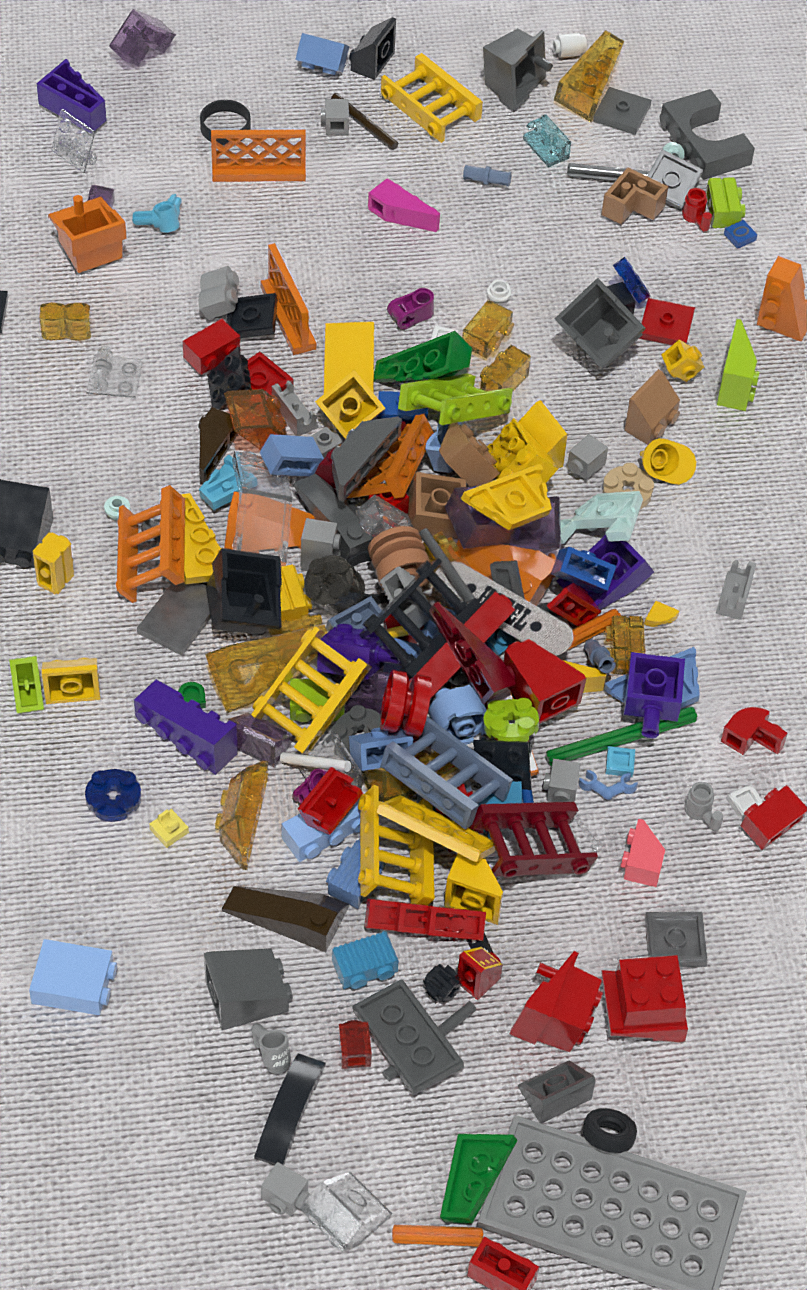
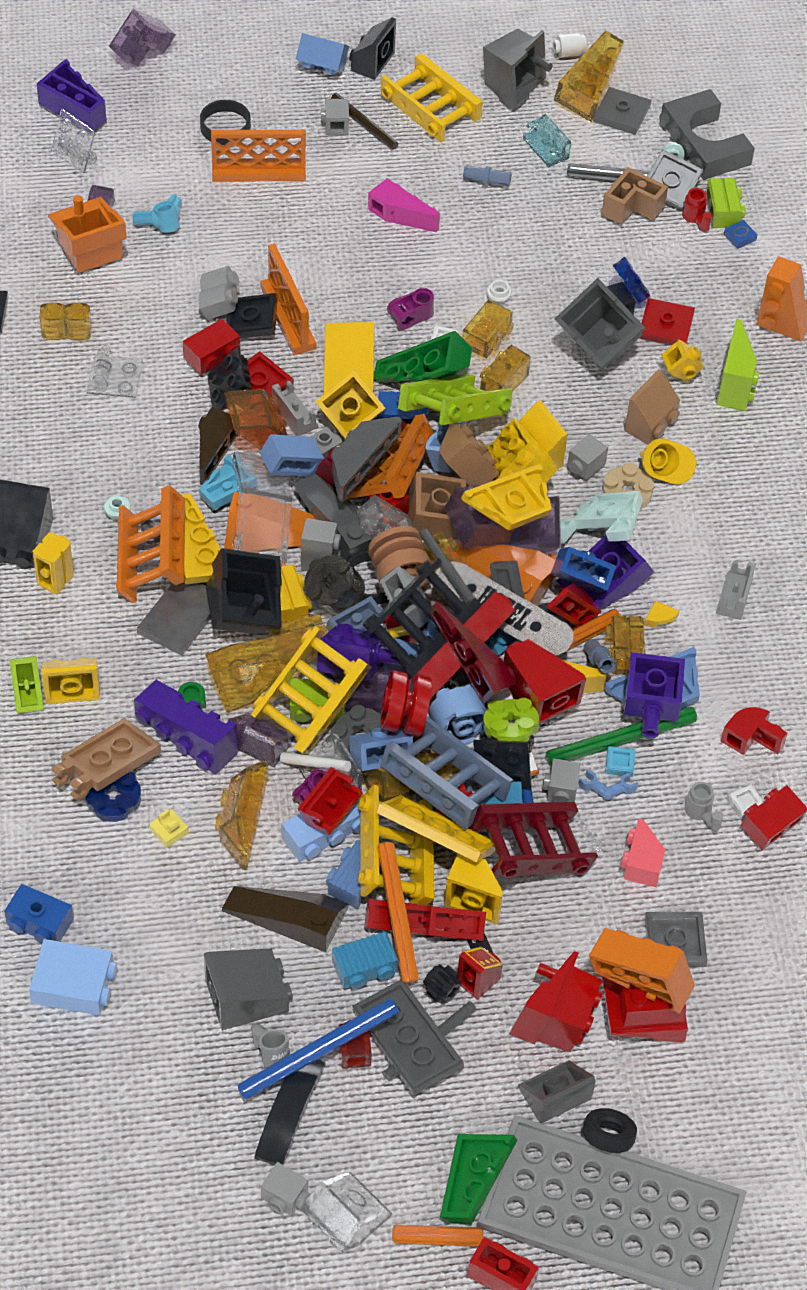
(38, 914): none -> blue brick
(105, 758): none -> medium nougat tile
(318, 1049): none -> blue axle
(398, 912): none -> orange axle
(644, 964): none -> orange wedge

